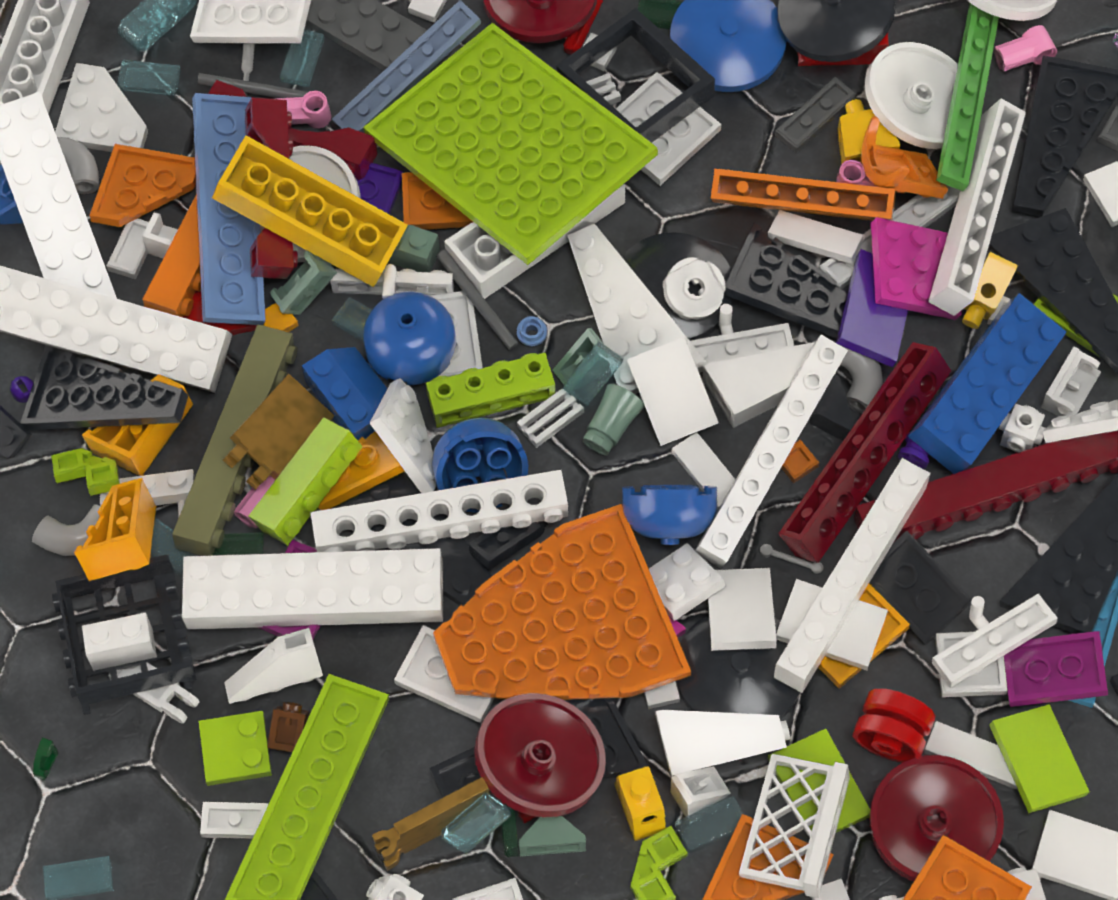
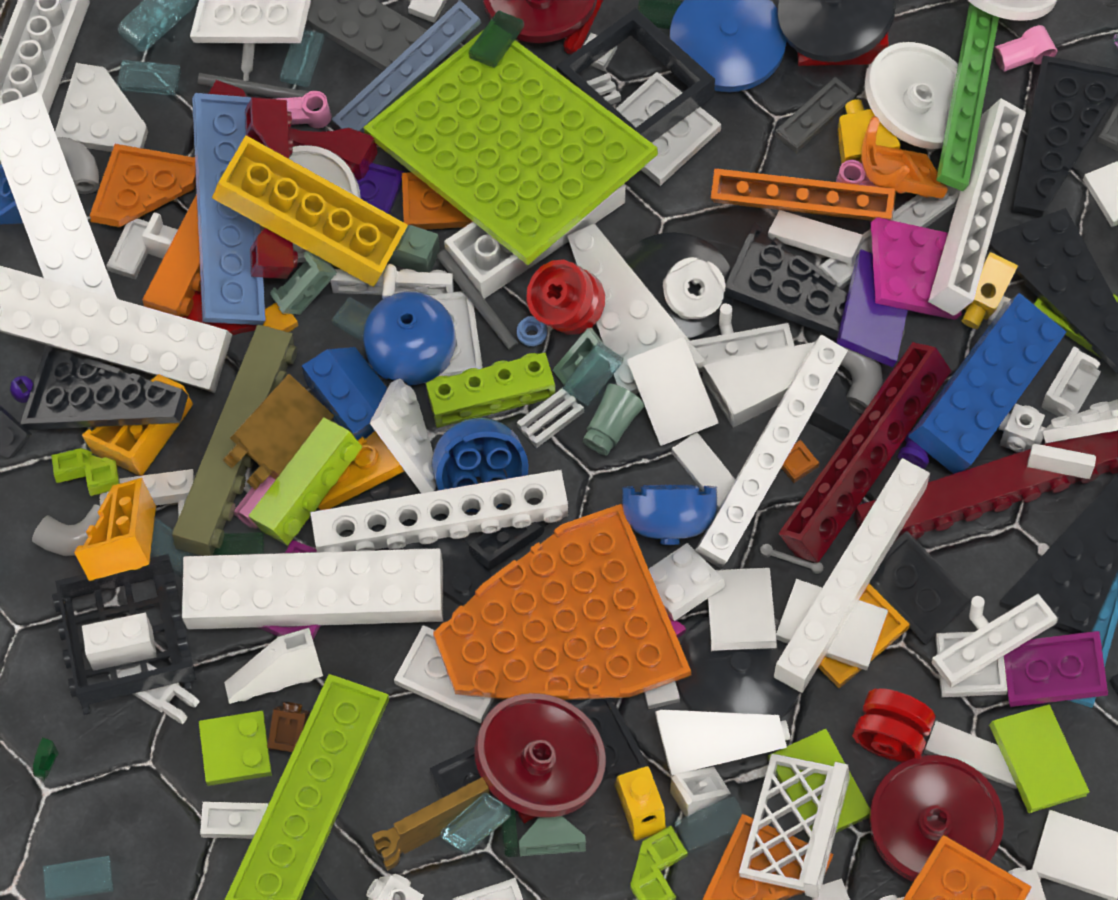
(496, 39): none -> clear green tile
(565, 297): none -> red wheel
(1061, 461): none -> white tile

